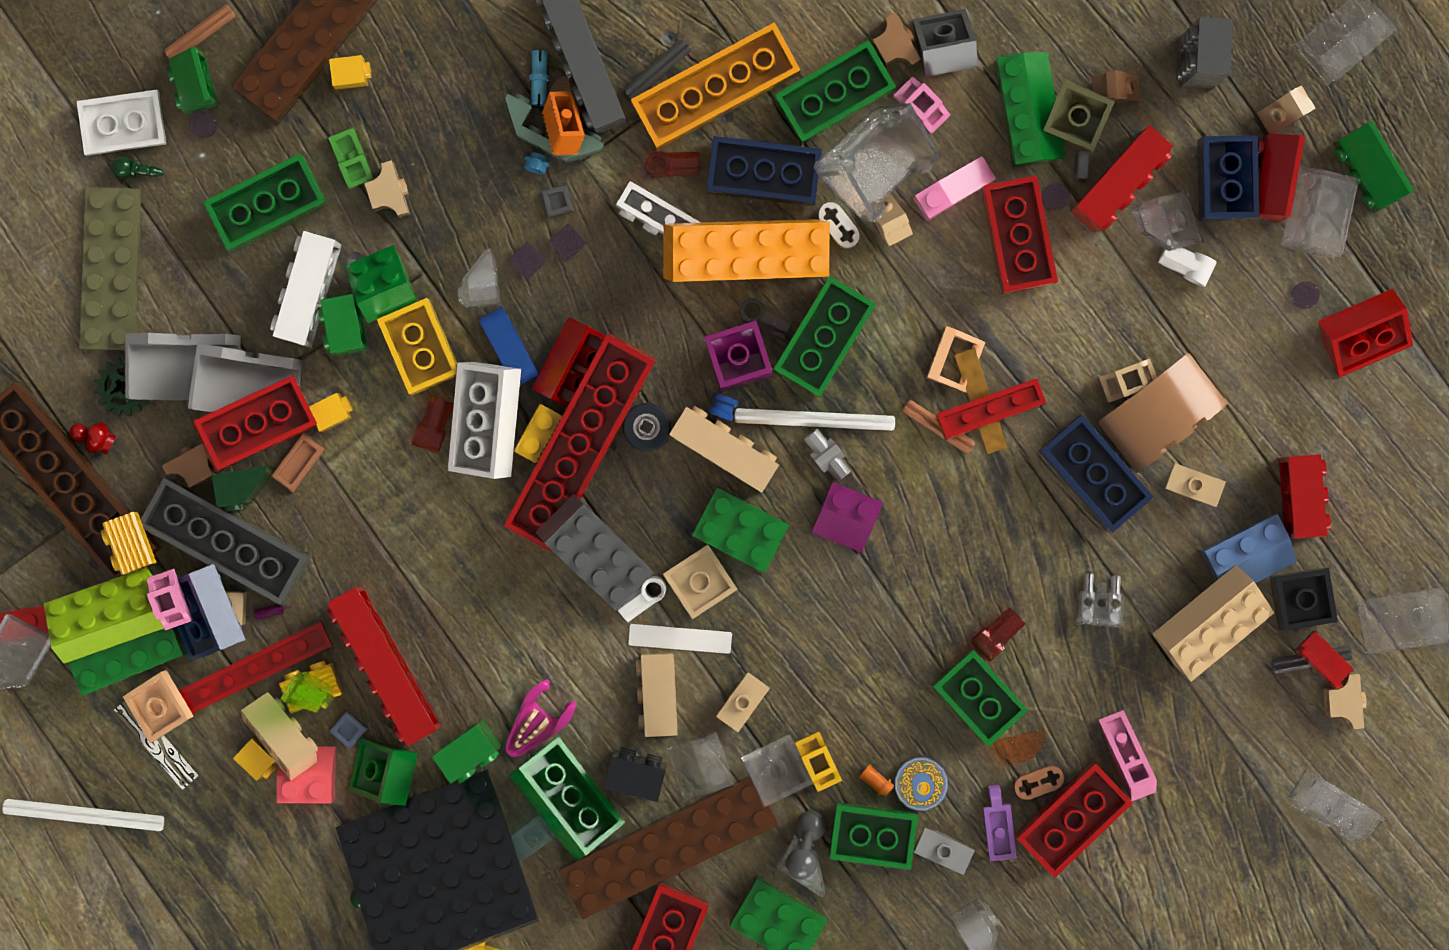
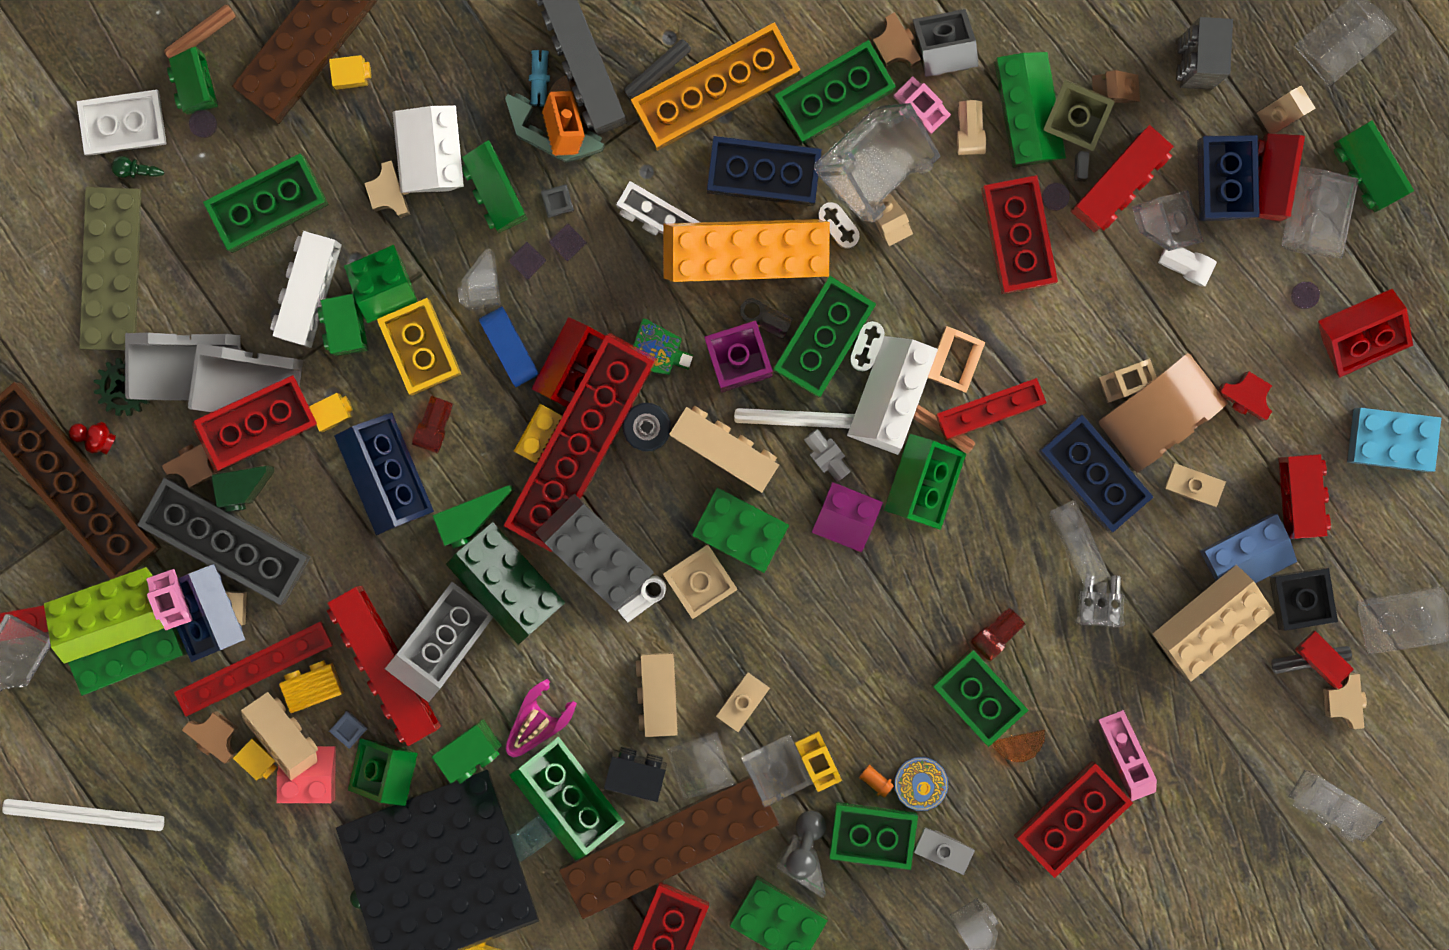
(128, 543): yellow brick -> none
(158, 706): light nougat plate -> none
(161, 750): sticker -> none
(213, 736): none -> medium nougat brick
(268, 611): magenta piece -> none
(298, 462): nougat tile -> none
(308, 692): clear neon green slope -> none
(351, 157): bright green slope -> none
(383, 473): none -> dark blue slope
(428, 149): none -> white slope
(439, 642): none -> light grey brick
(468, 518): none -> green slope
(484, 420): white brick -> none
(493, 188): none -> green slope
(505, 583): none -> brick
(536, 163): dark azure plate -> none
(663, 346): none -> torso
(675, 164): clear red piece -> none
(680, 638): white sticker -> none
(722, 406): blue wheel -> none
(873, 348): none -> white beam
(892, 393): none -> white slope
(925, 481): none -> green slope
(954, 188): bright pink slope -> none
(971, 136): none -> tan piece
(977, 388): pearl gold sticker -> none
(999, 827): medium lavender plate -> none
(1036, 776): nougat beam -> none
(1079, 543): none -> clear slope
(1248, 395): none -> red brick
(1394, 439): none -> medium azure brick

